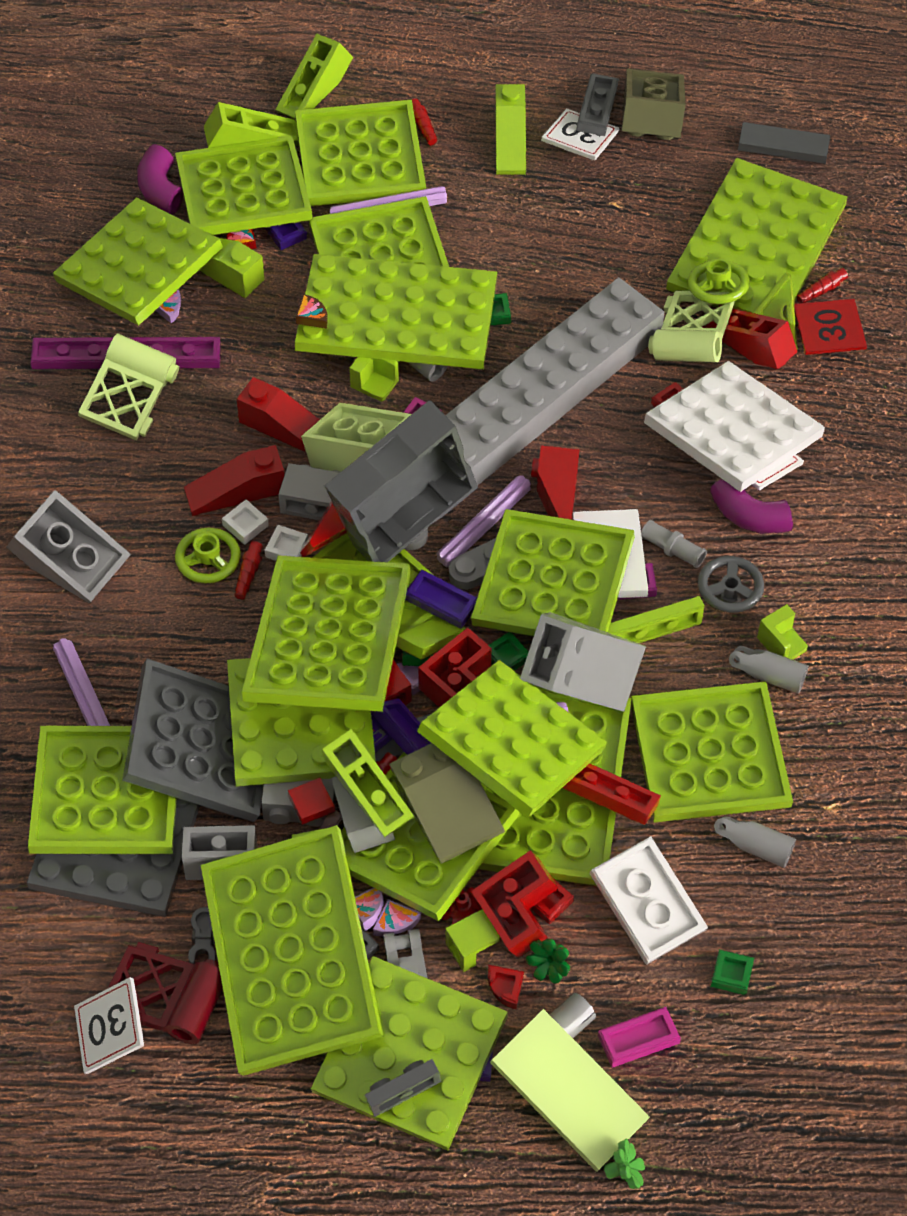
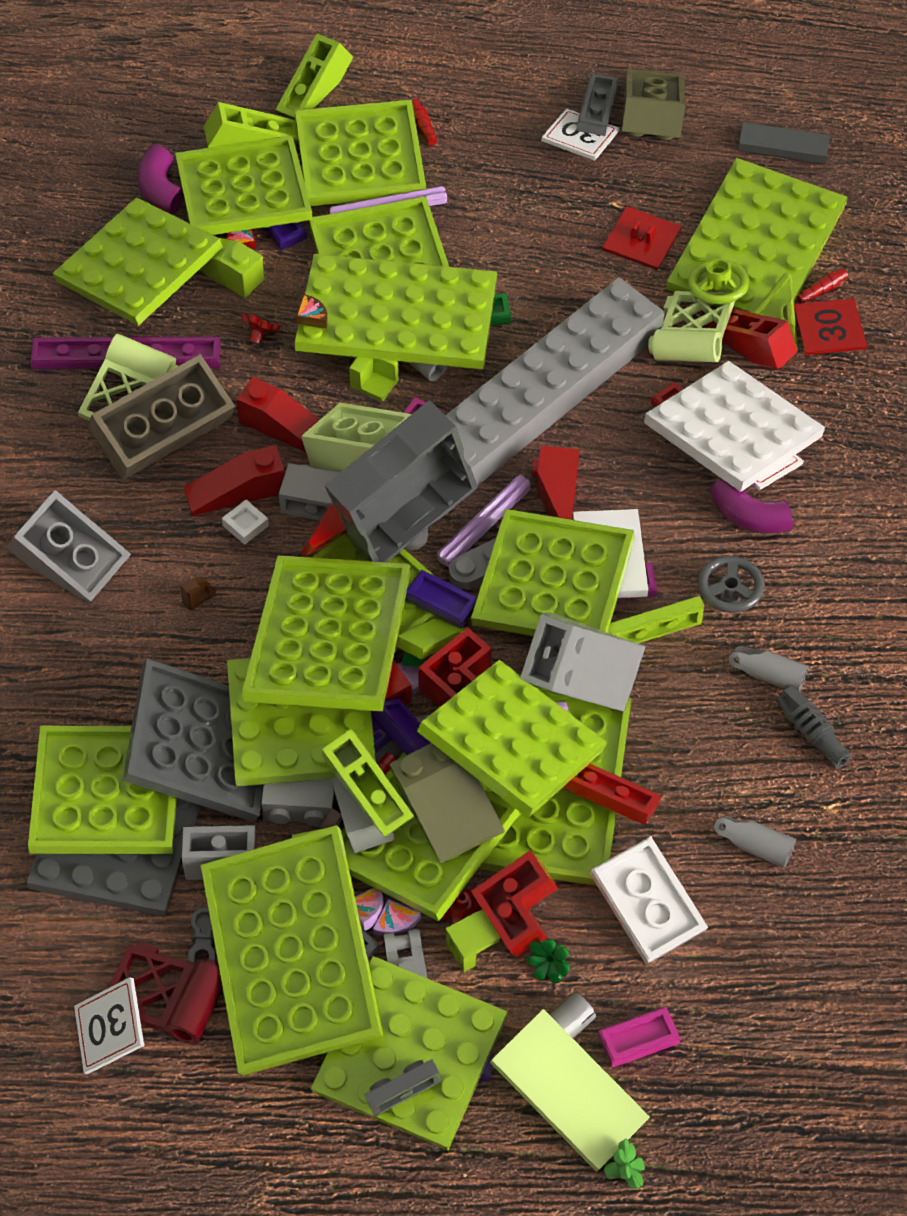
(80, 683): lavender axle -> none
(161, 416): none -> dark tan brick
(170, 307): lavender tile -> none
(196, 592): none -> reddish brown tile
(206, 551): lime piece -> none
(248, 568): red animal -> none
(259, 327): none -> red plant
(285, 543): white plate -> none
(311, 801): red tile -> none
(505, 984): red tile -> none
(509, 651): green tile -> none
(510, 129): lime slope -> none
(553, 904): red tile -> none
(642, 238): none -> red piece
(673, 543): light grey pin -> none
(711, 751): lime plate -> none
(732, 972): green tile -> none
(779, 636): lime panel -> none
(813, 726): none -> dark grey hinge

